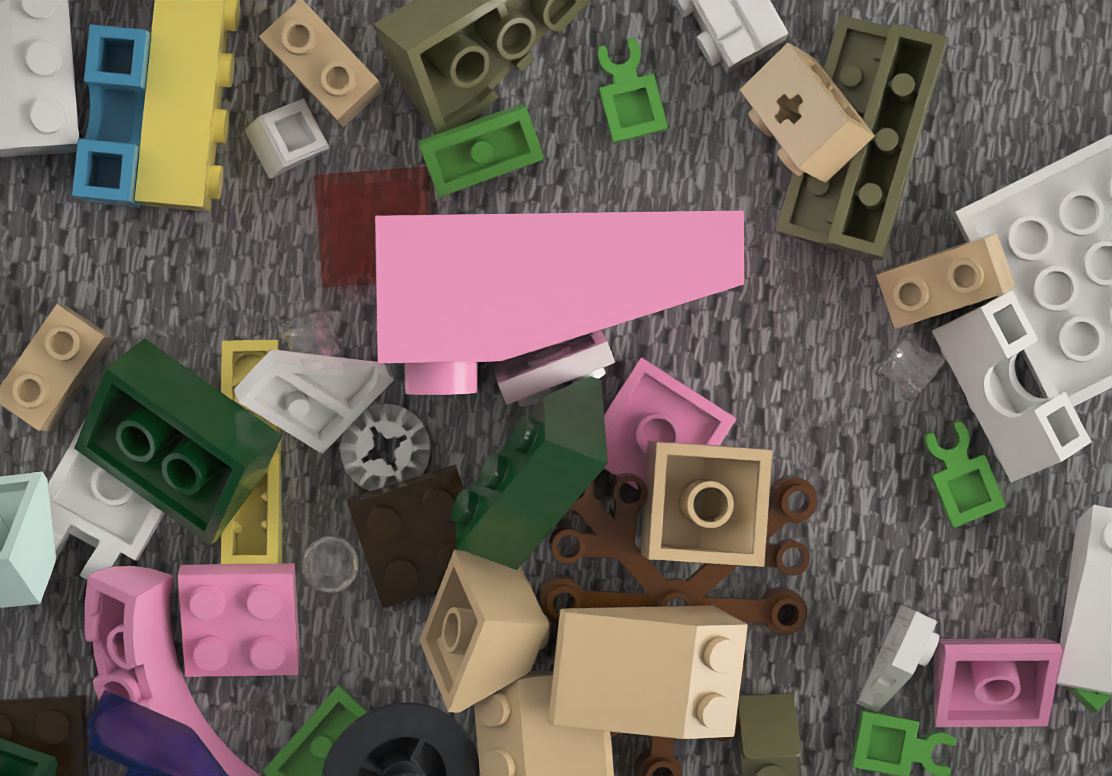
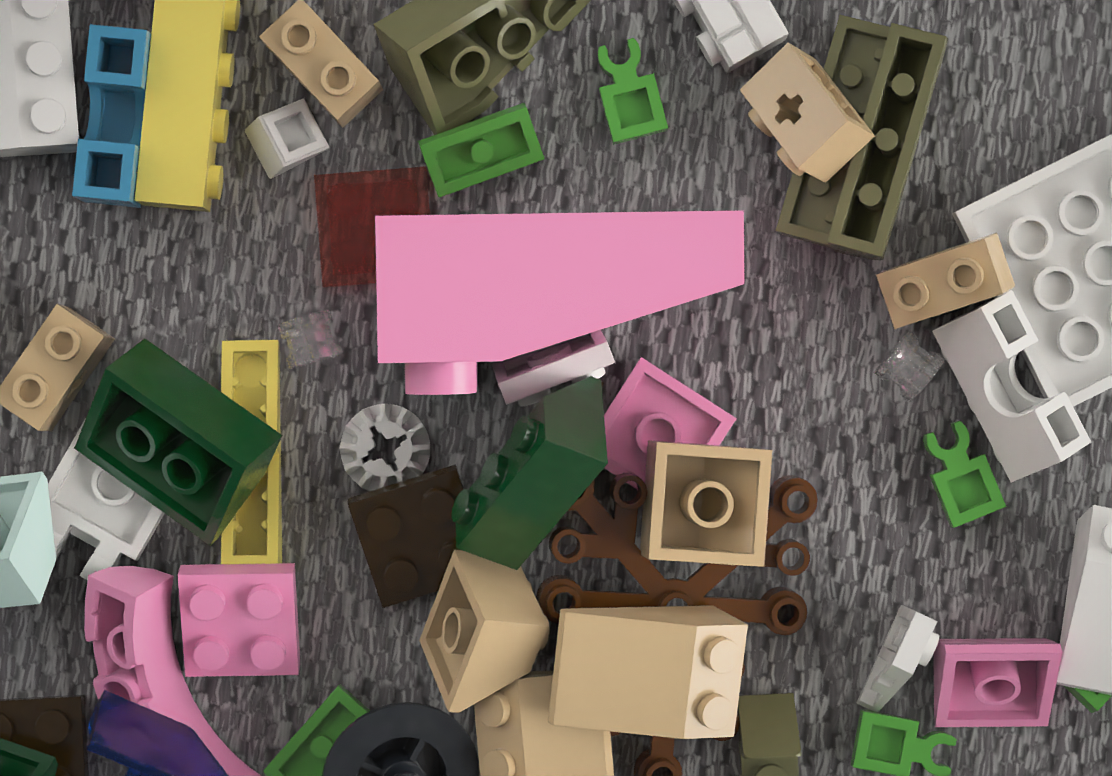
(312, 393): white wing -> none
(324, 568): clear wheel -> none

